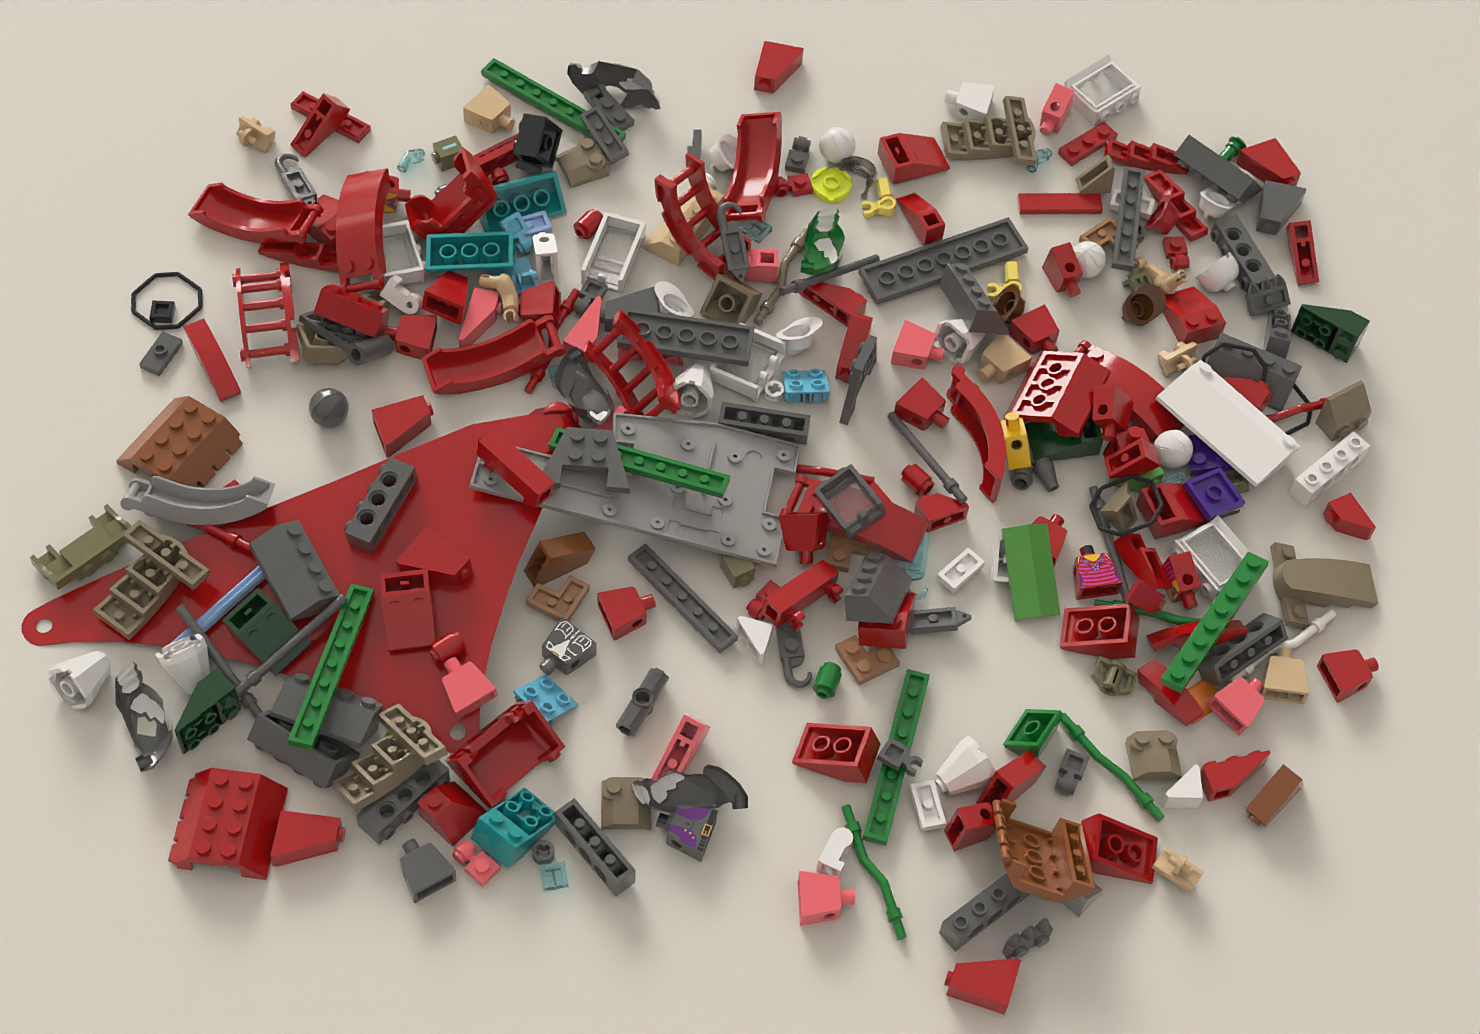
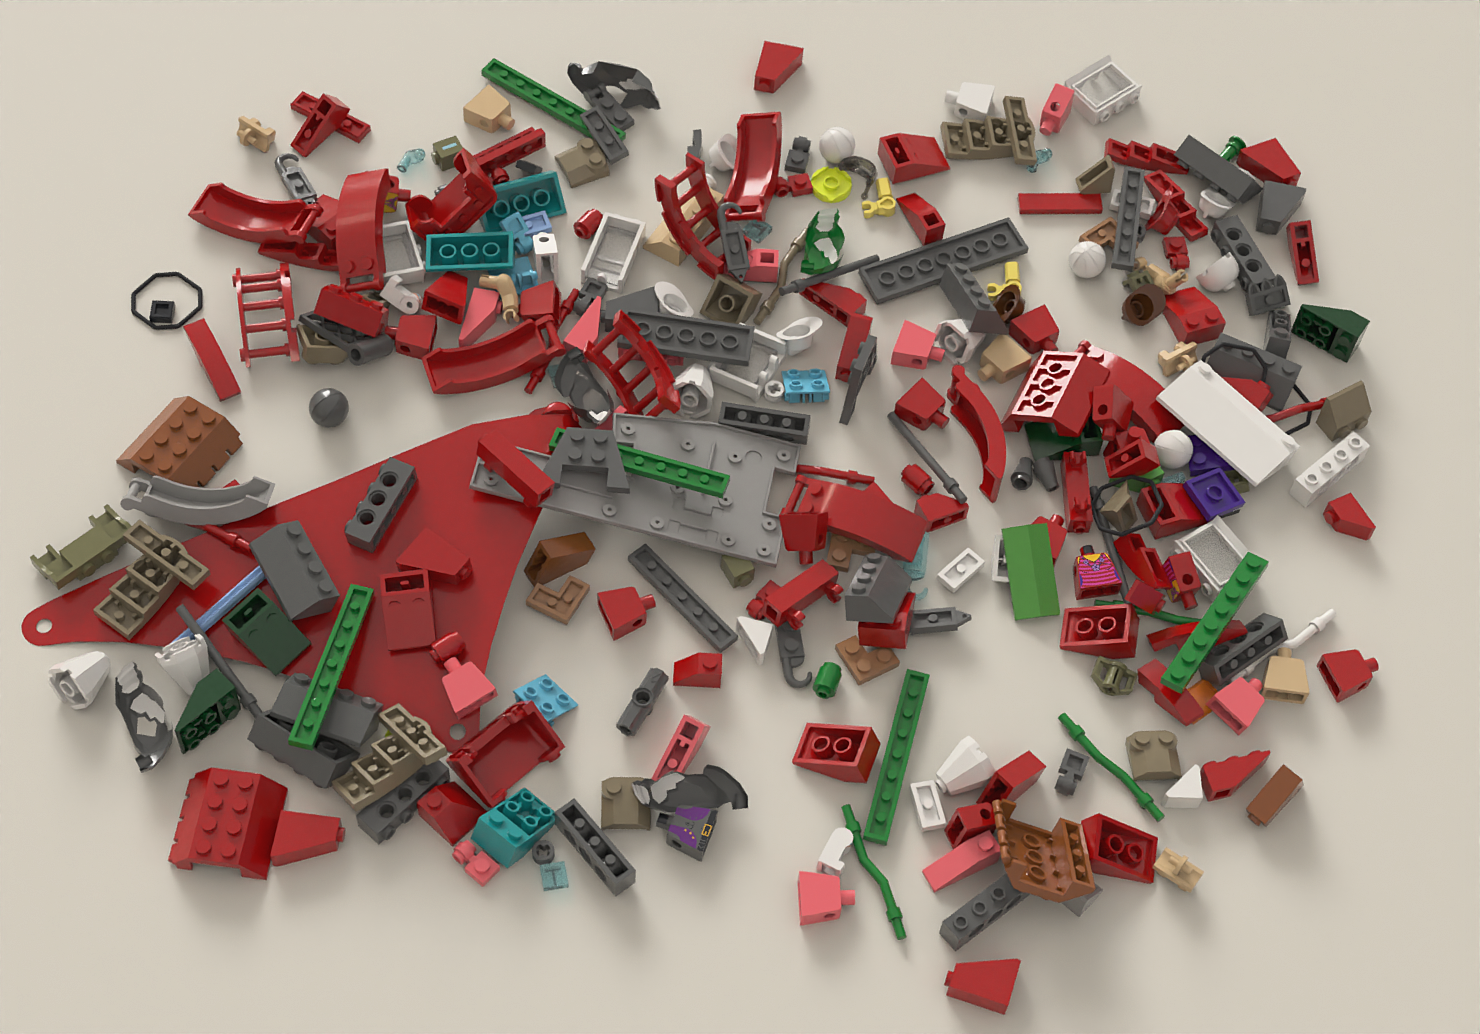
(161, 353): dark grey plate -> none
(253, 678): dark grey bar -> none
(401, 422): red slope -> none
(425, 869): dark grey torso -> none
(537, 140): black slope -> none
(566, 649): dark grey torso -> none
(699, 671): none -> red slope
(850, 501): window -> none
(897, 755): dark grey plate -> none
(963, 861): none -> coral slope
(1015, 436): yellow torso -> none
(1018, 945): dark grey plate -> none
(1033, 731): green slope -> none
(1063, 269): red torso -> none
(1076, 492): none -> red brick
(1087, 143): red plate -> none
(1318, 583): dark tan slope -> none

